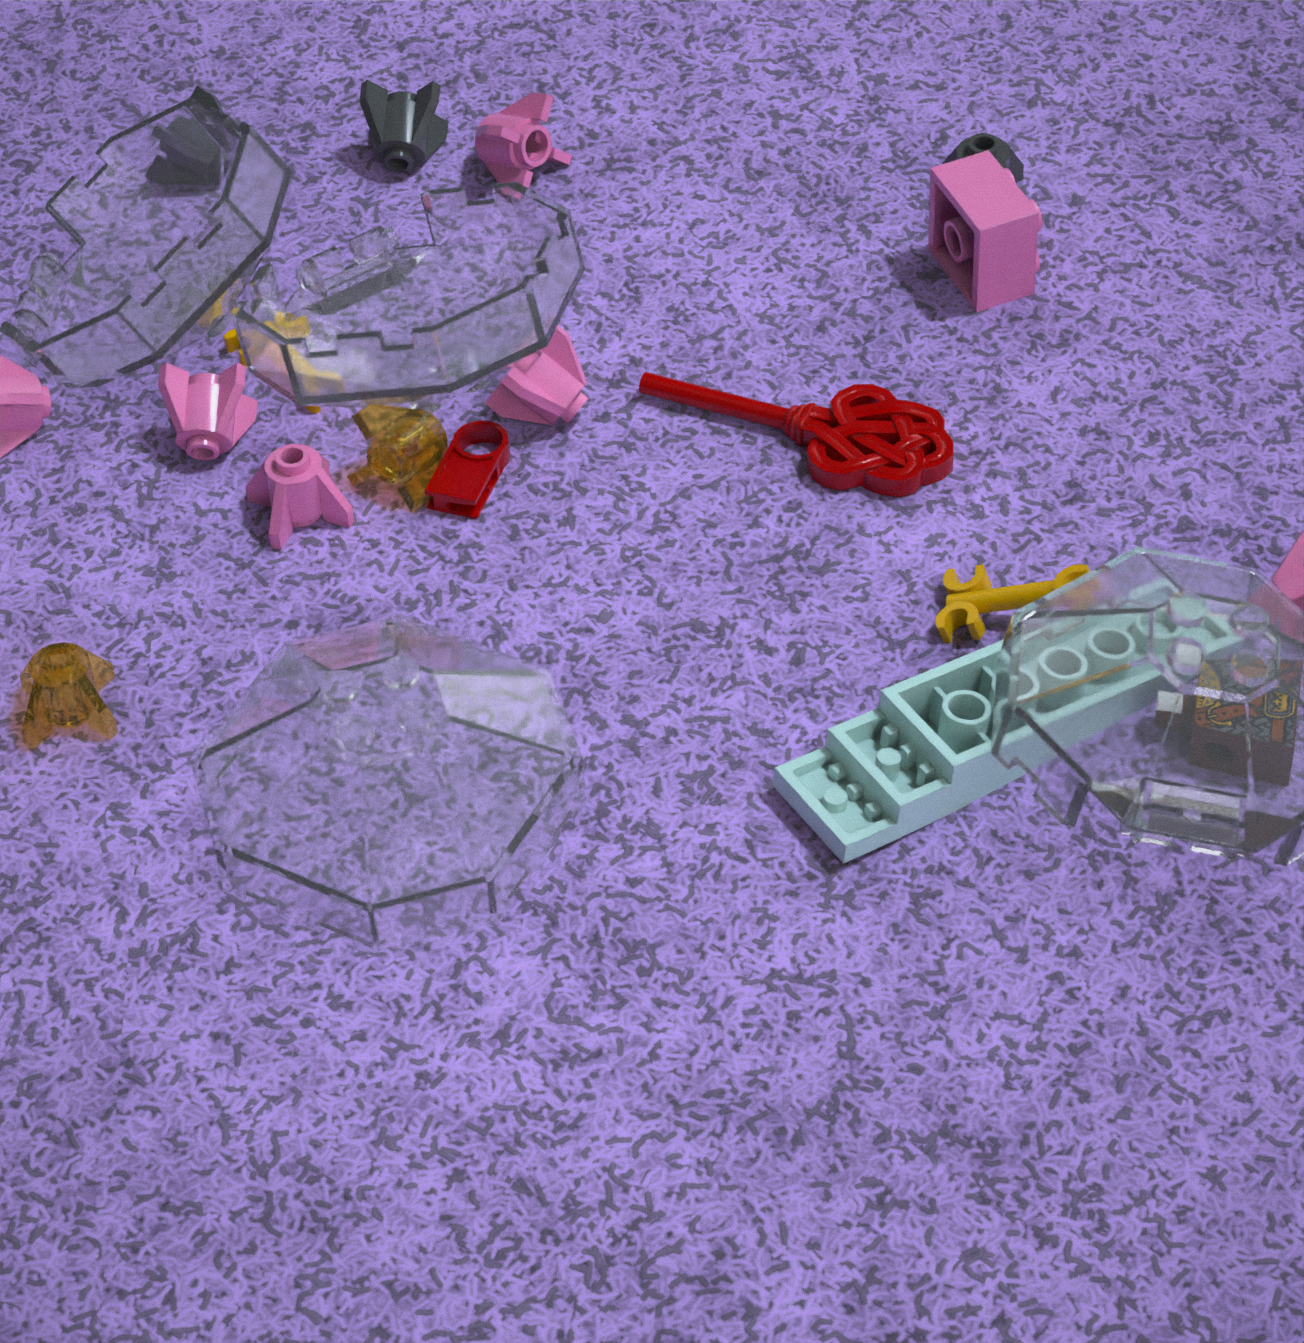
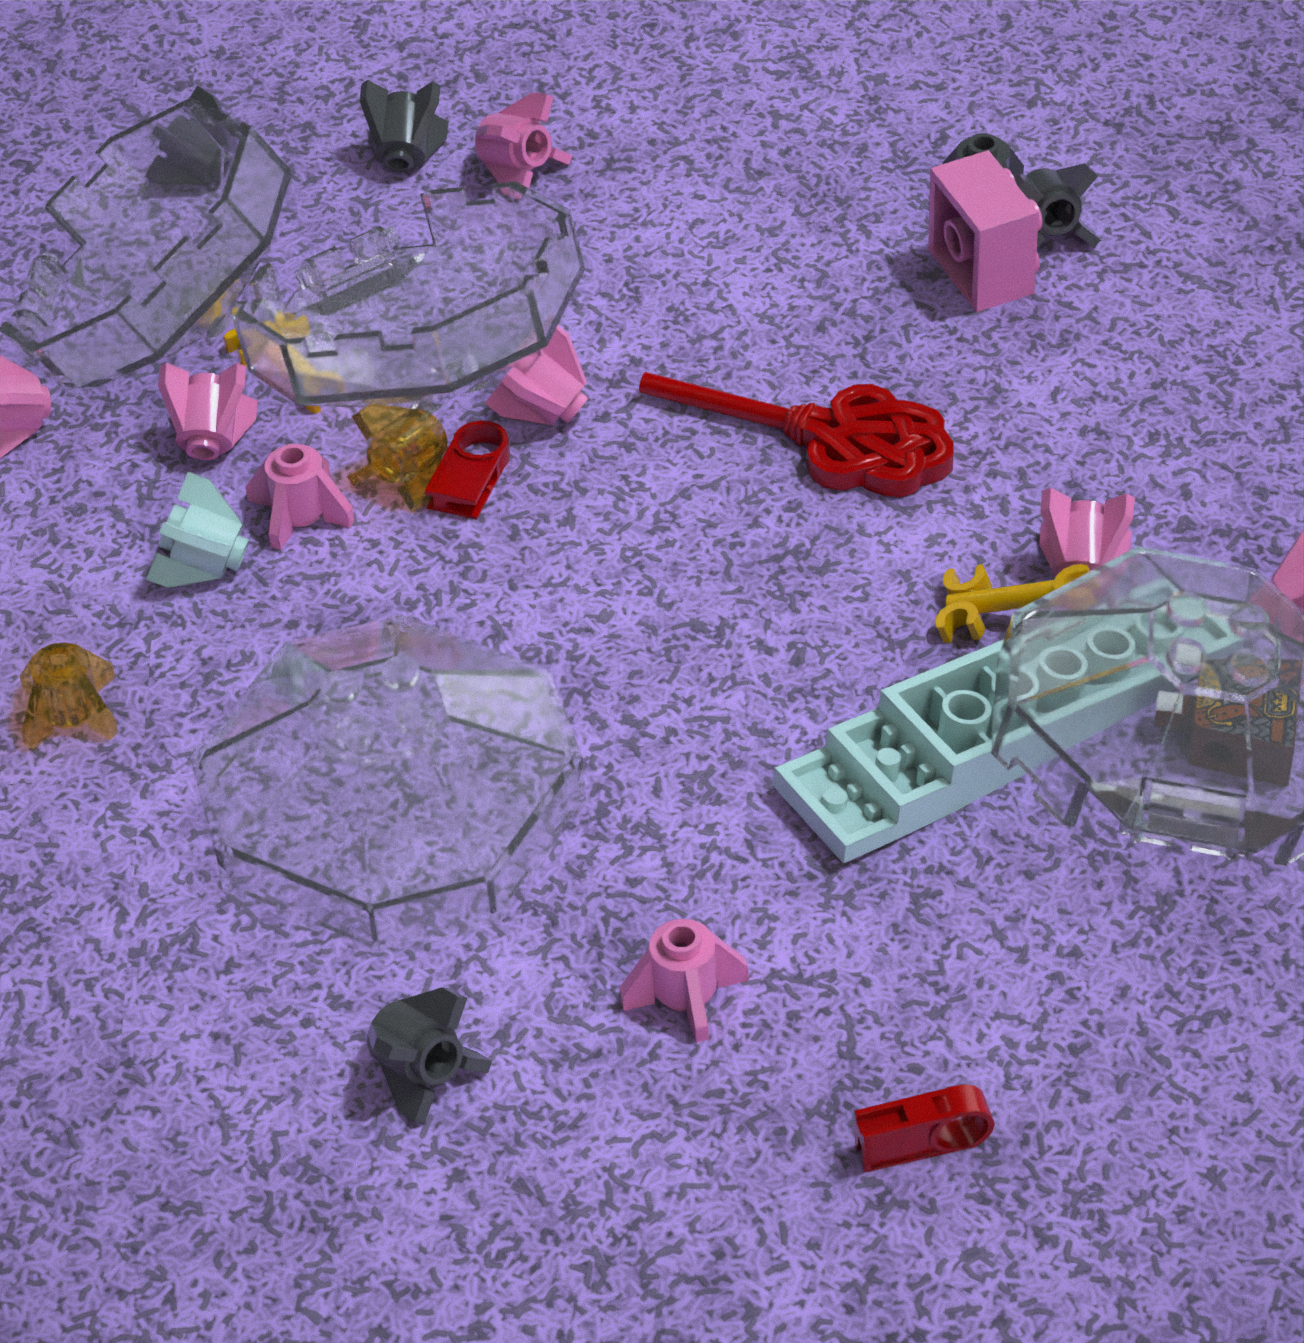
(200, 538): none -> light aqua brick
(420, 1047): none -> dark grey brick
(683, 972): none -> bright pink brick
(922, 1126): none -> red piece
(1058, 199): none -> dark grey brick
(1084, 530): none -> bright pink brick

